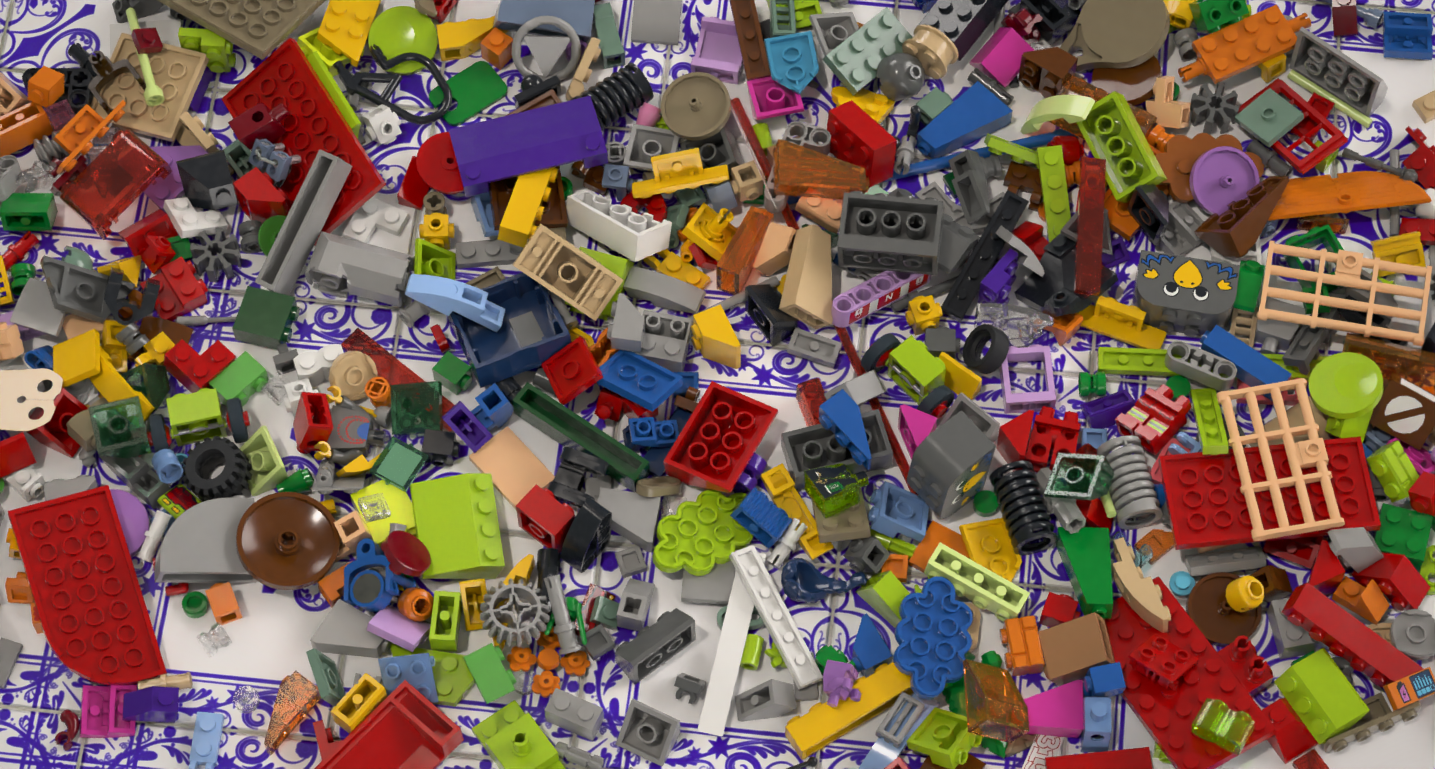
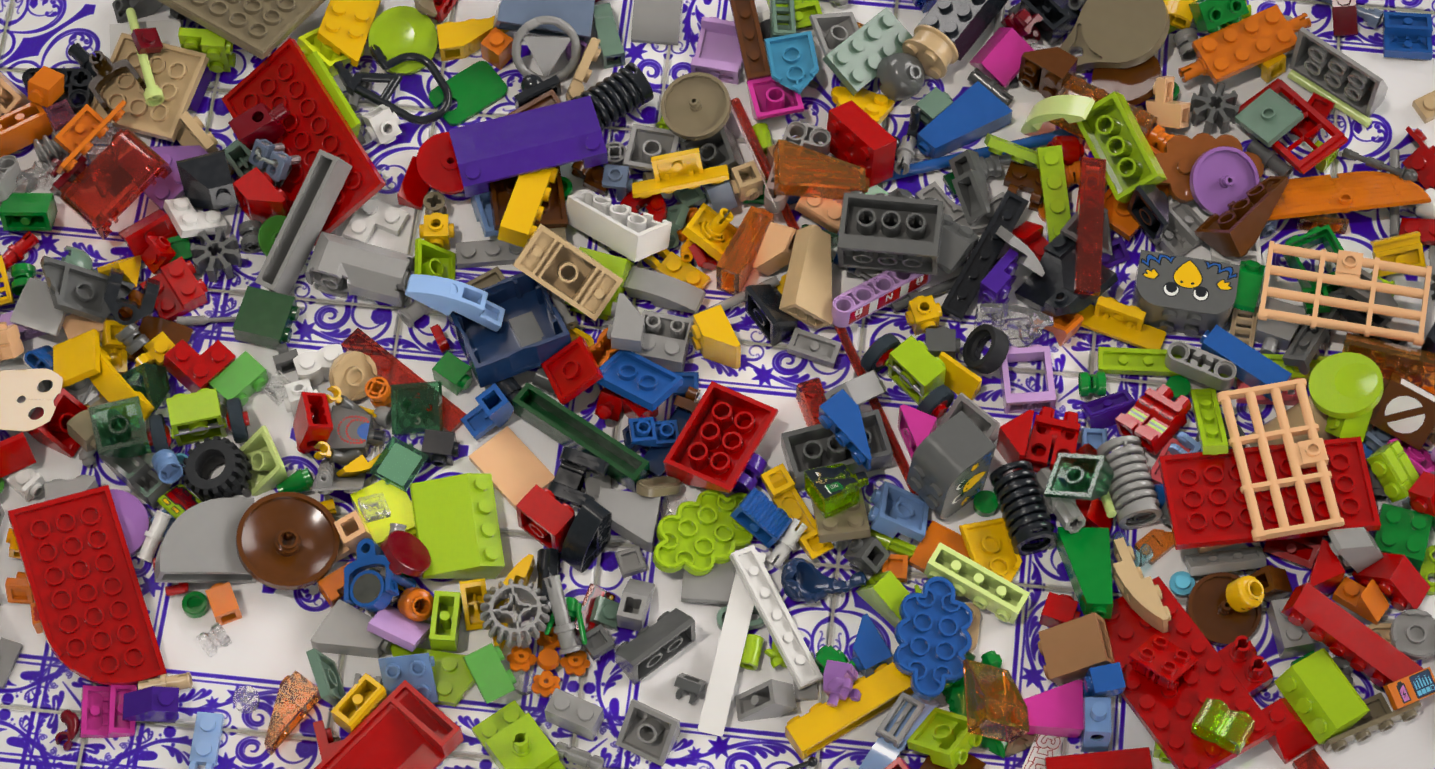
(467, 426): dark purple slope -> none
(648, 115): bright pink cone -> none
(1022, 645): orange brick -> none

